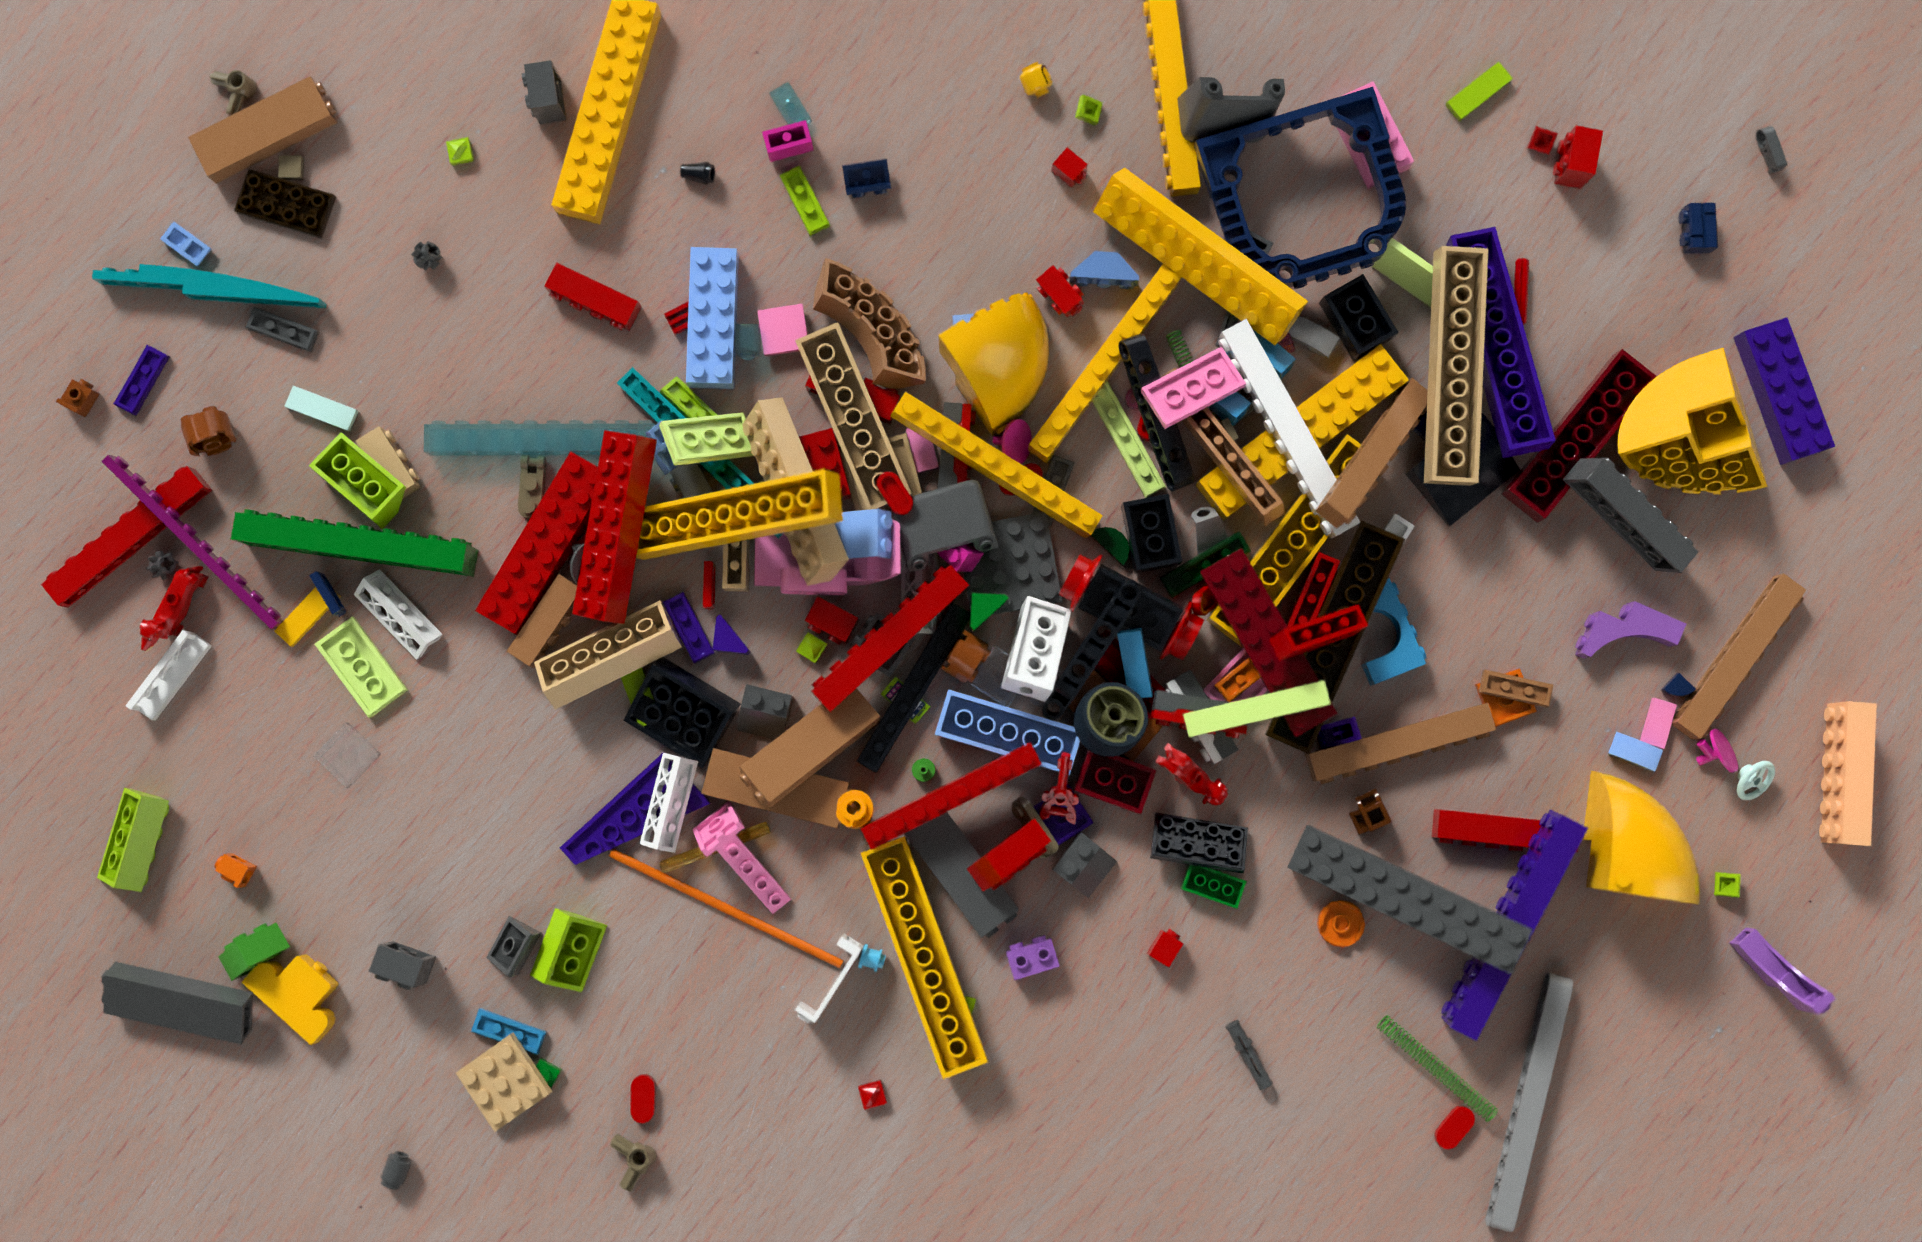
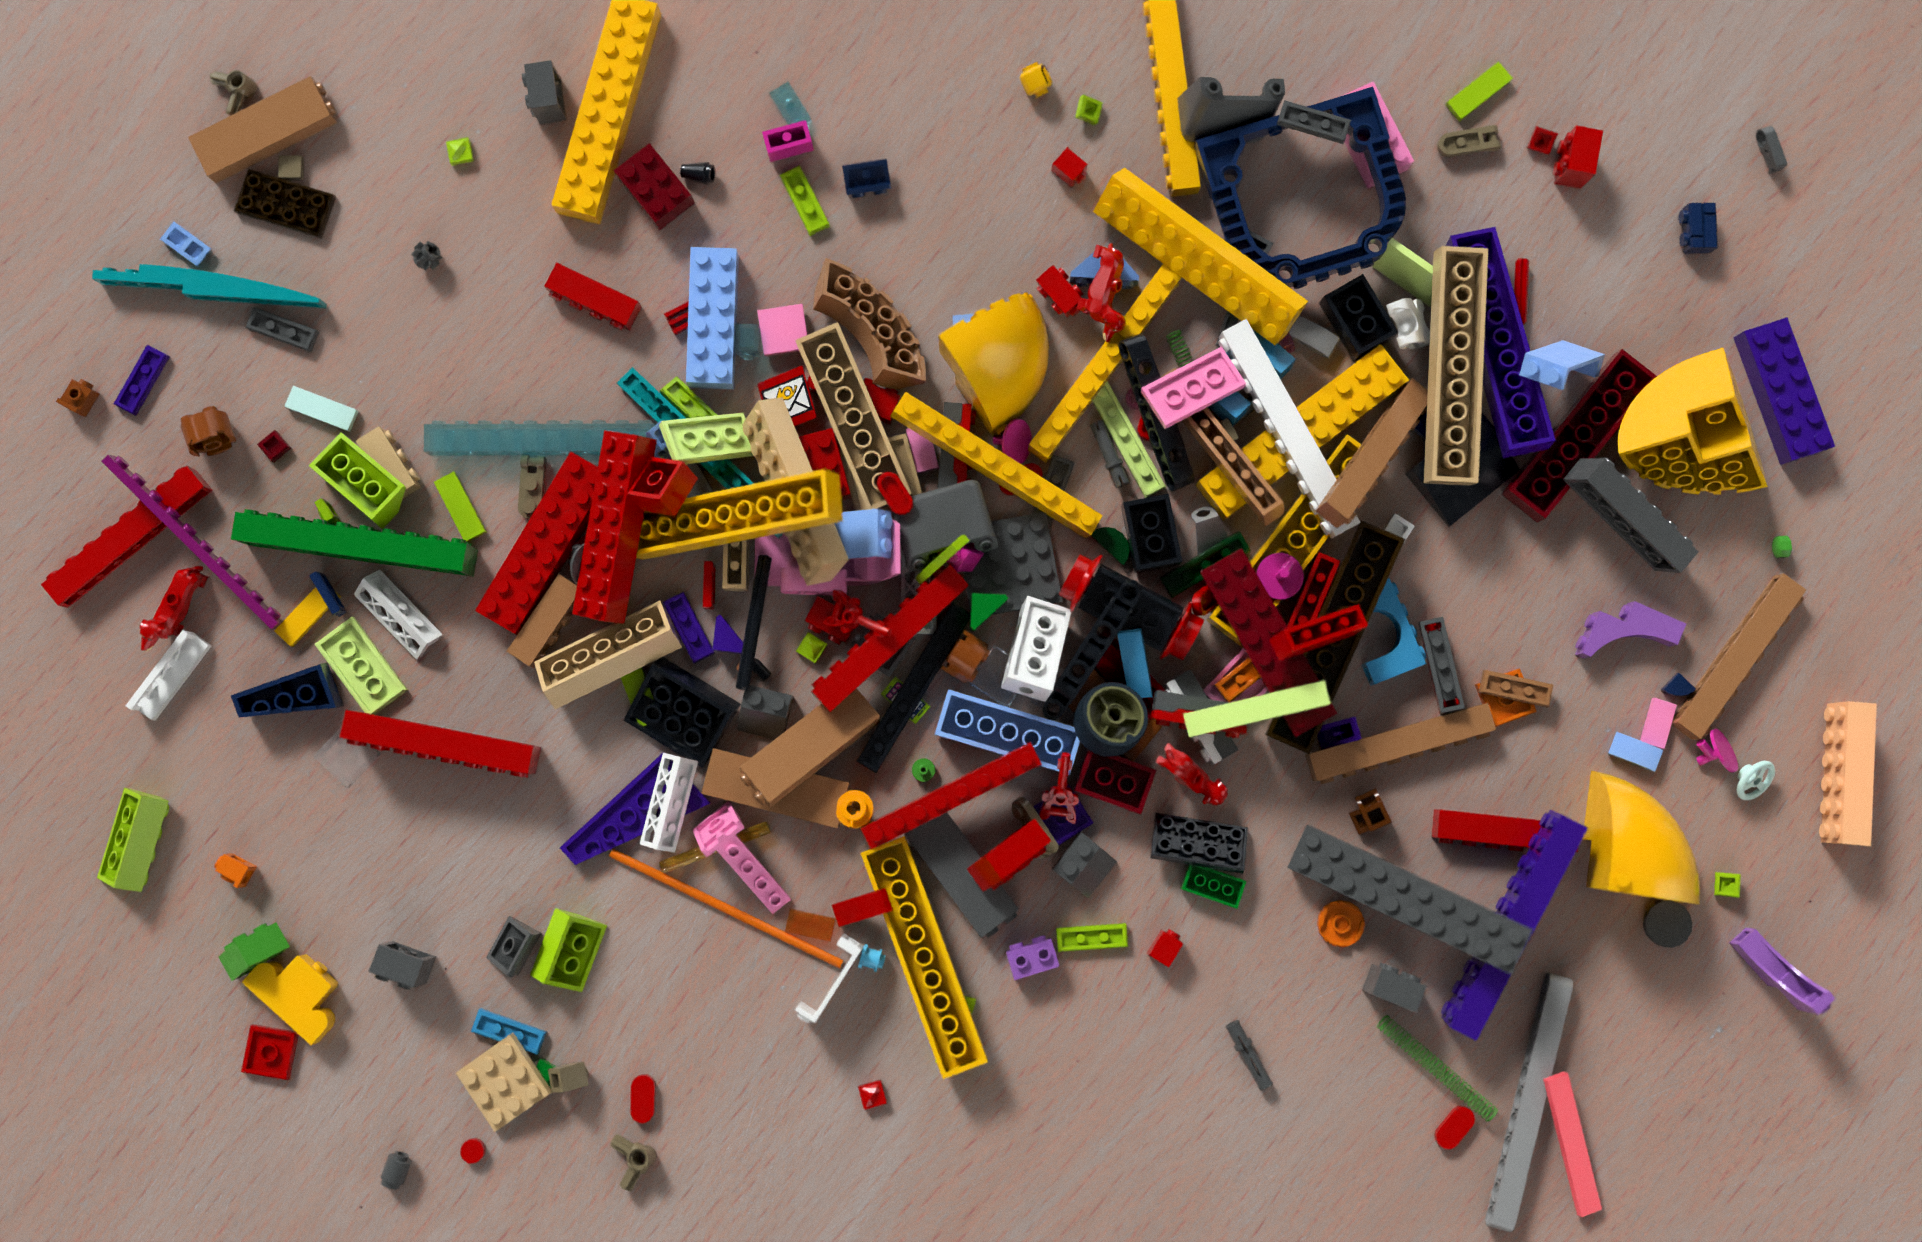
(155, 565): dark grey gear -> none
(177, 1002): dark grey brick -> none
(270, 1052): none -> red tile
(274, 446): none -> dark red tile
(300, 691): none -> dark blue wedge
(326, 511): none -> lime tile
(435, 742): none -> red brick
(460, 506): none -> lime tile
(472, 1150): none -> red tile
(568, 1077): none -> dark tan brick
(654, 186): none -> dark red brick
(662, 486): none -> red brick
(753, 622): none -> black axle
(759, 669): none -> black arm
(795, 393): none -> sticker
(810, 924): none -> clear orange tile
(852, 616): none -> red piece
(862, 907): none -> red tile
(942, 559): none -> lime tile
(1091, 937): none -> lime tile
(1103, 289): none -> red animal
(1113, 462): none -> dark grey pin
(1280, 575): none -> dark pink shield
(1313, 122): none -> dark grey tile
(1398, 989): none -> dark grey brick
(1410, 323): none -> white piece
(1441, 665): none -> dark grey piece
(1469, 141): none -> dark tan plate
(1553, 362): none -> light blue panel
(1572, 1144): none -> coral tile
(1667, 923): none -> dark grey tile
(1781, 546): none -> bright green tile

